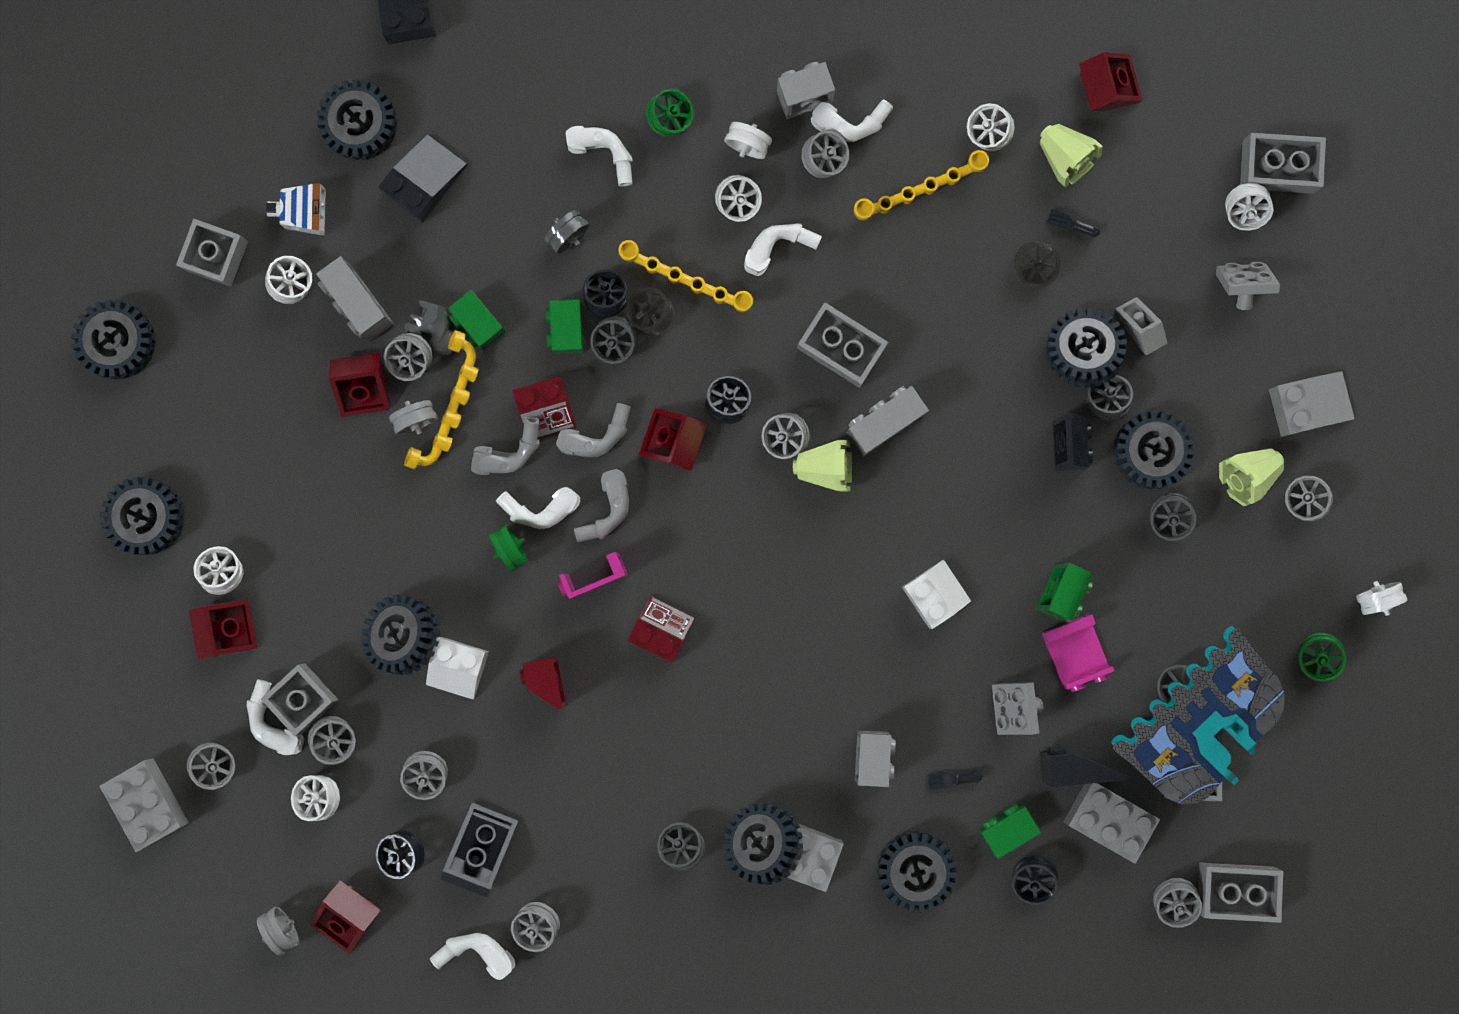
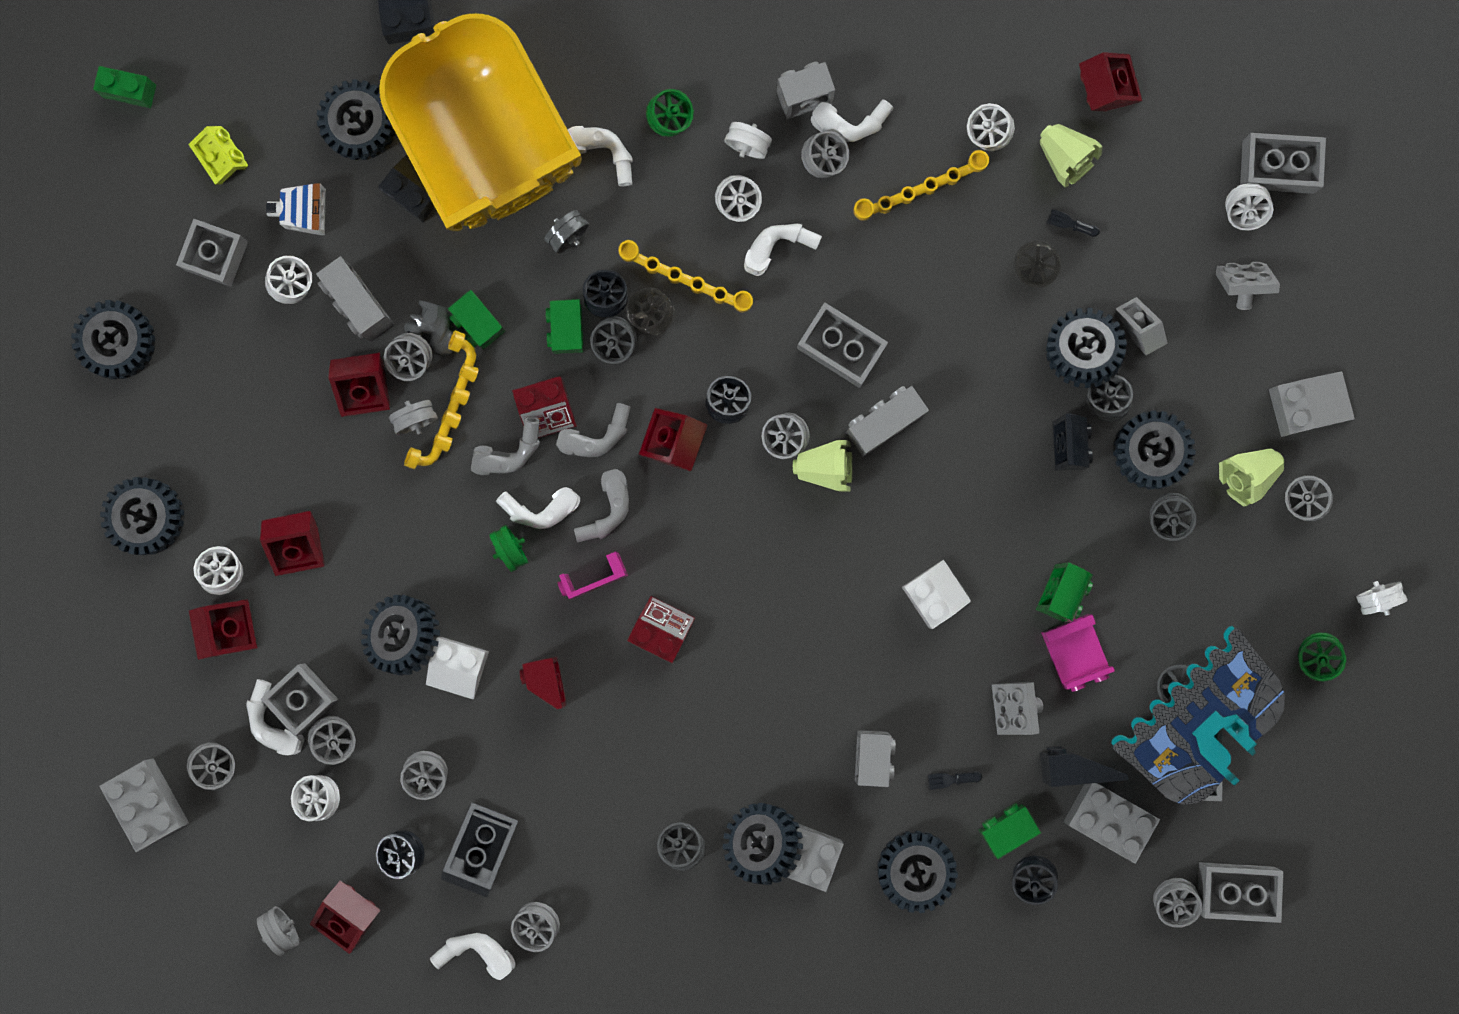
(124, 87): none -> green brick
(217, 153): none -> neon yellow bracket
(292, 543): none -> dark red slope
(476, 120): none -> yellow cylinder

